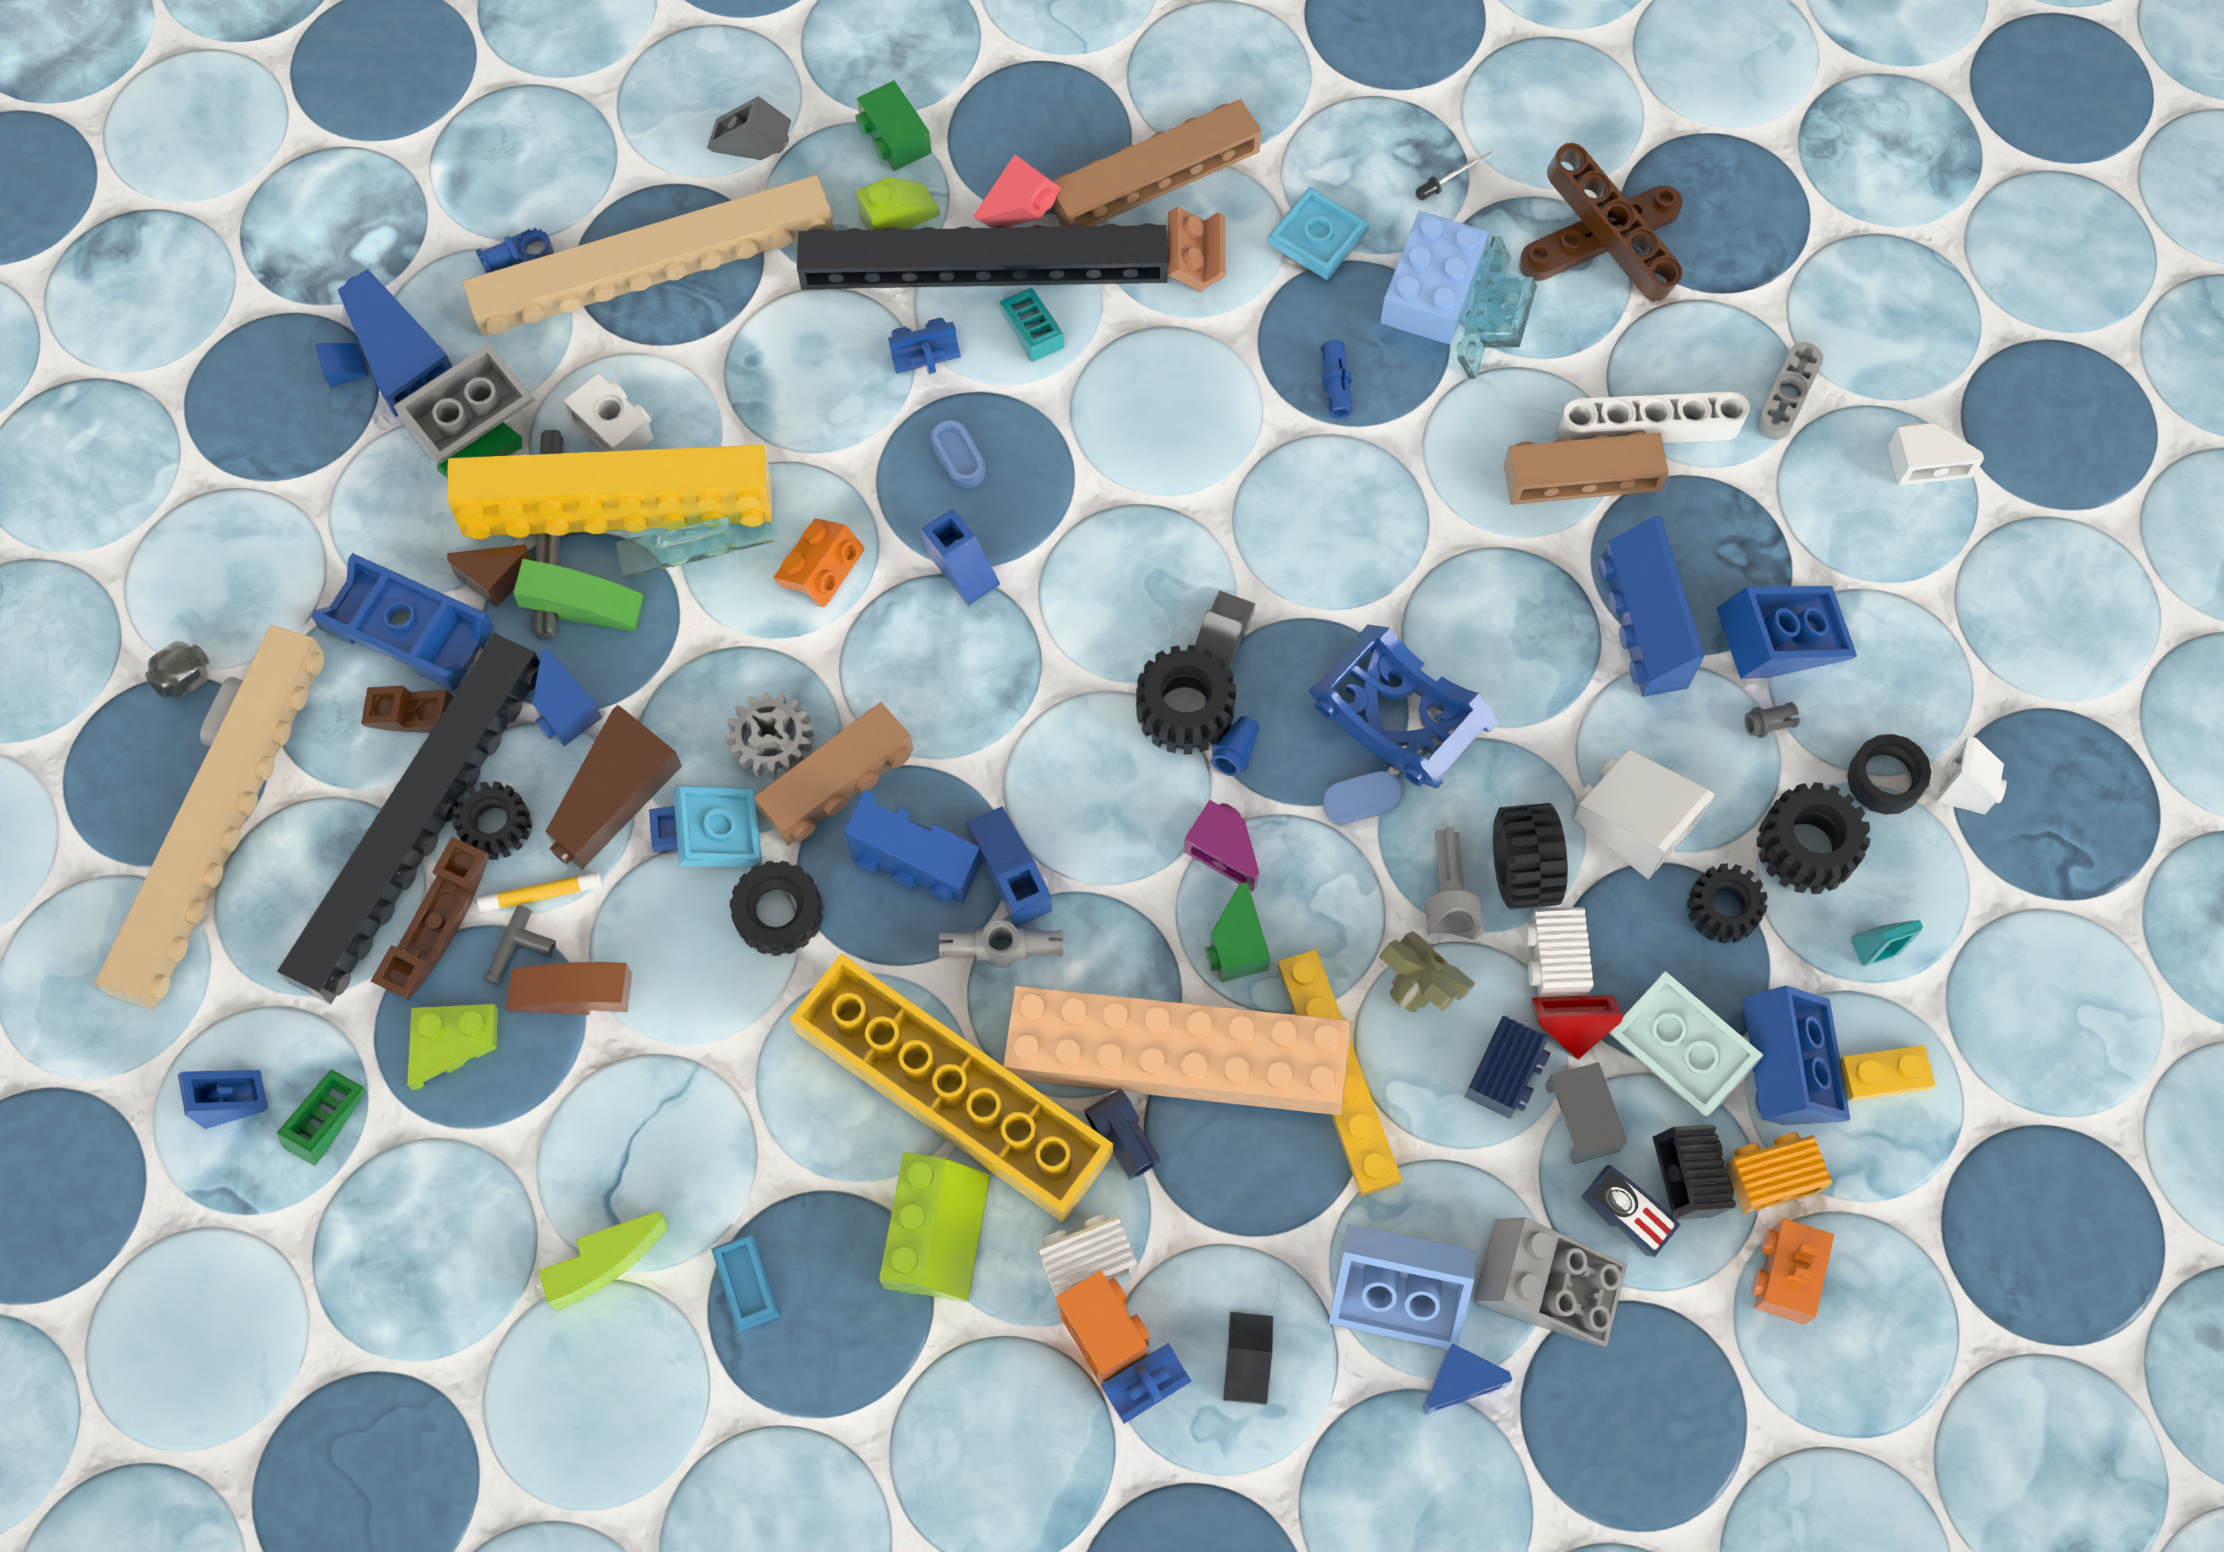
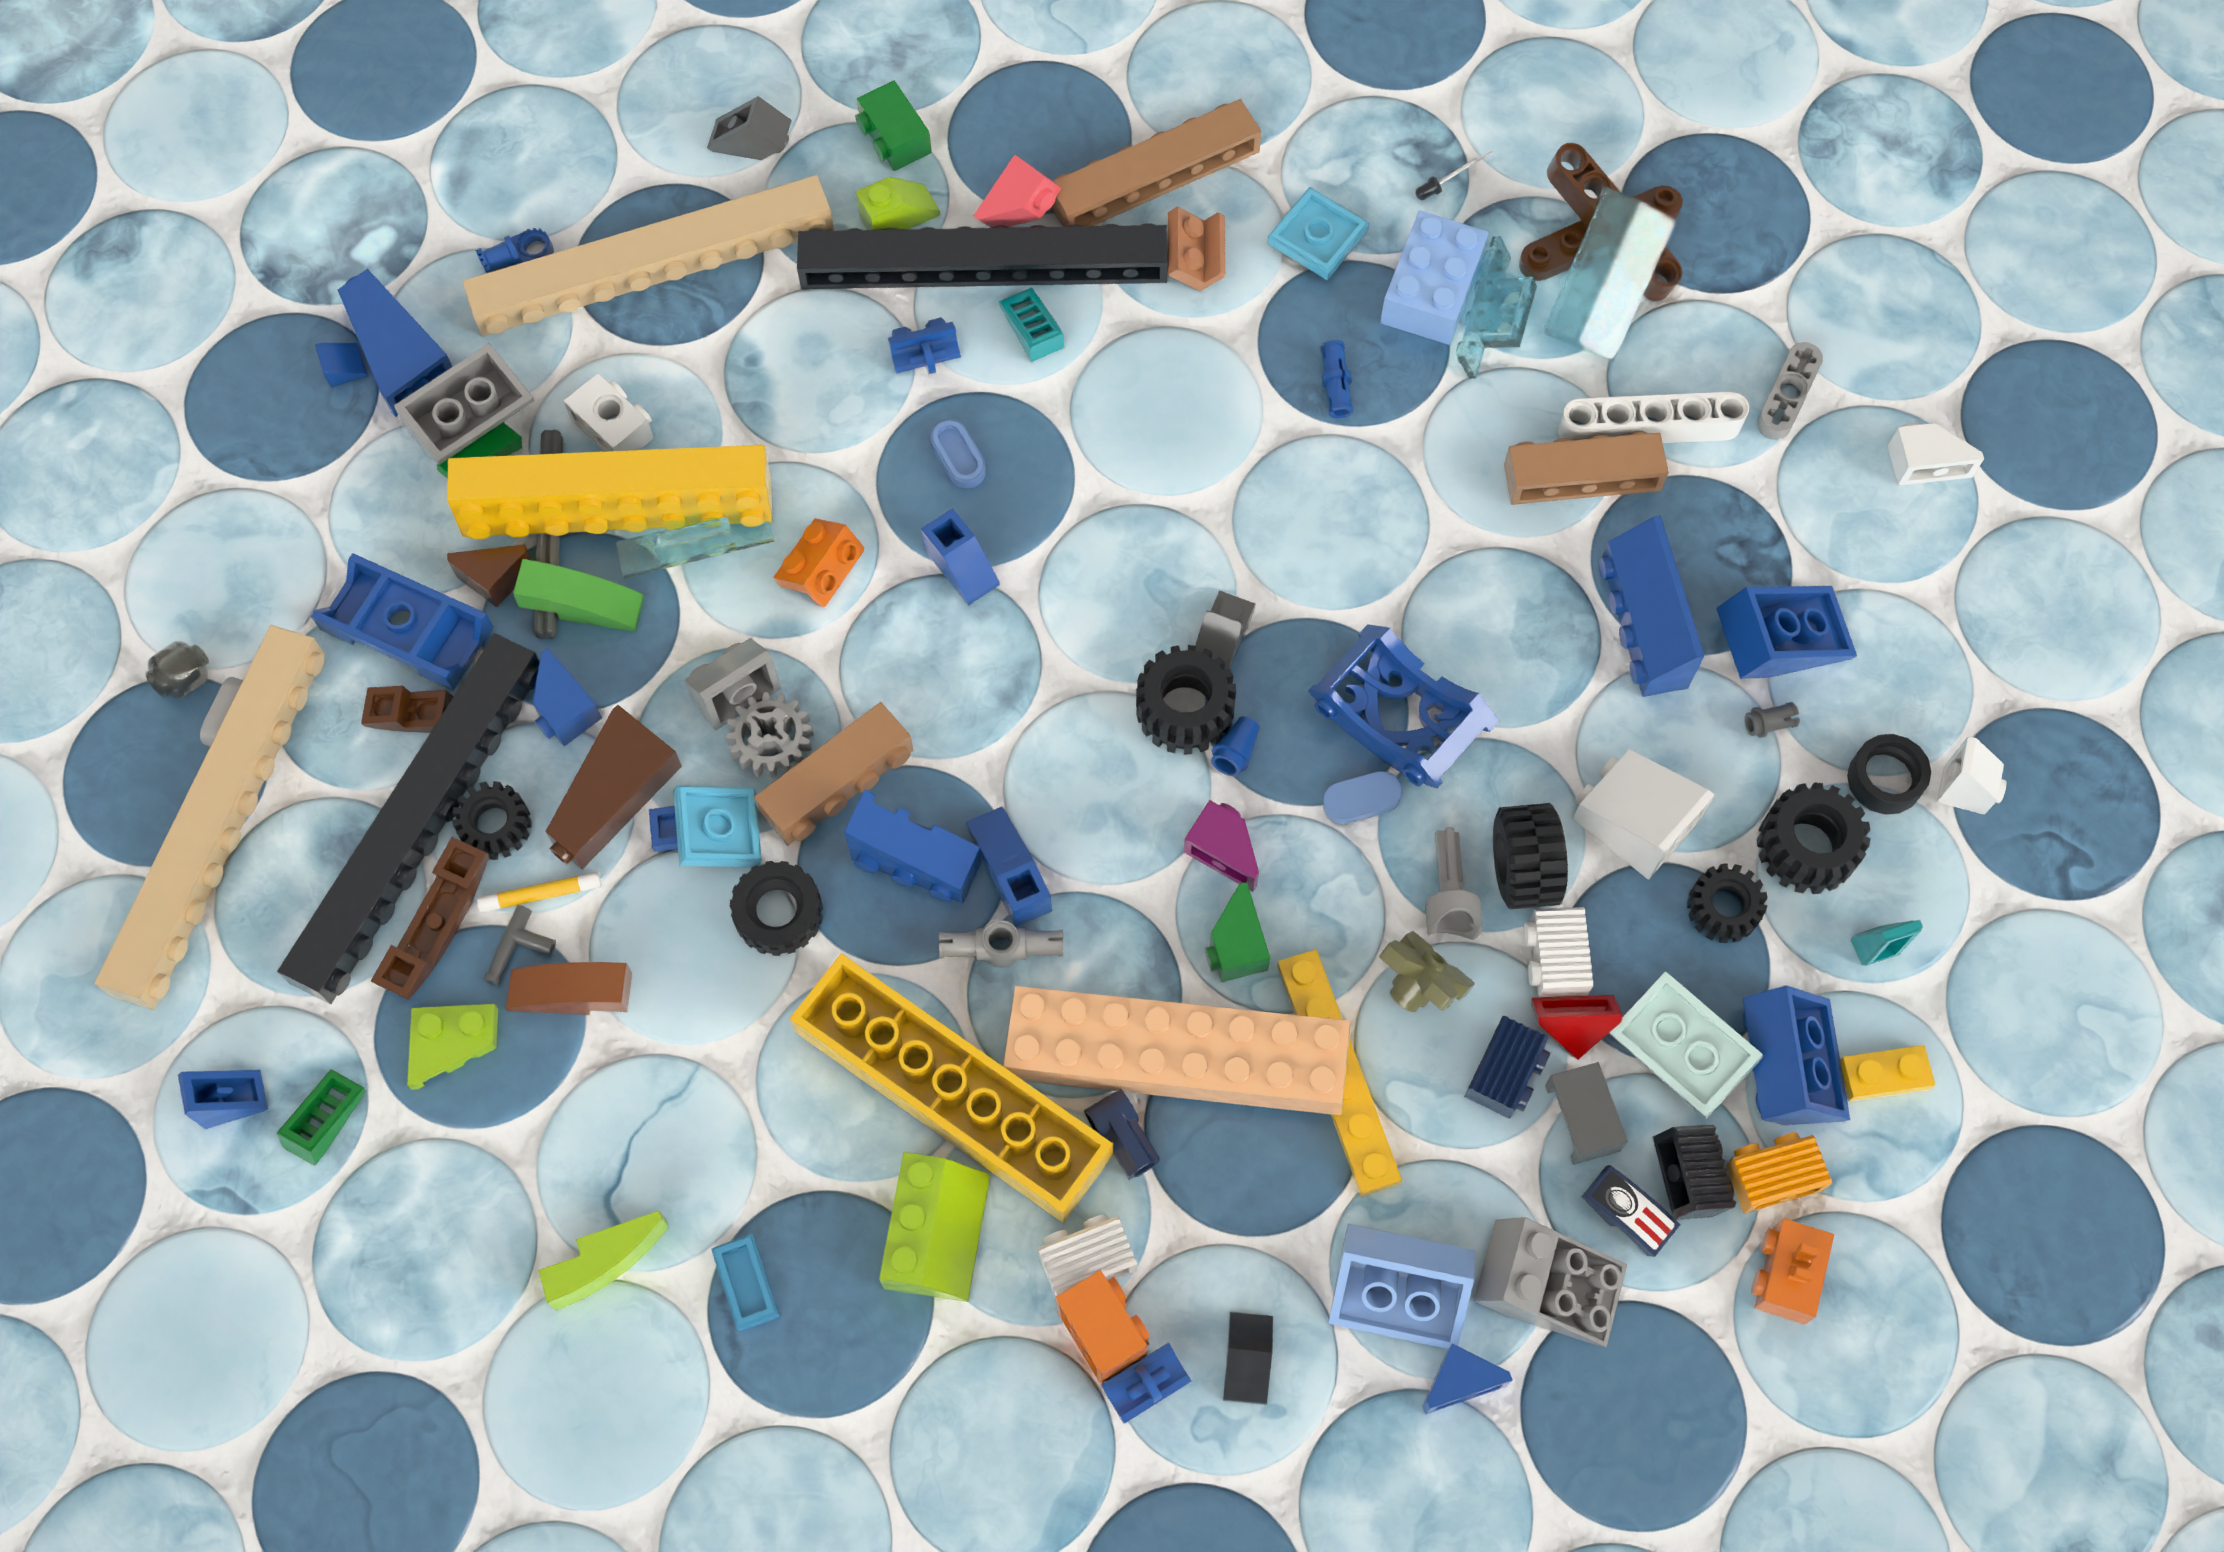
(728, 681): none -> light grey slope
(1609, 274): none -> clear light blue slope

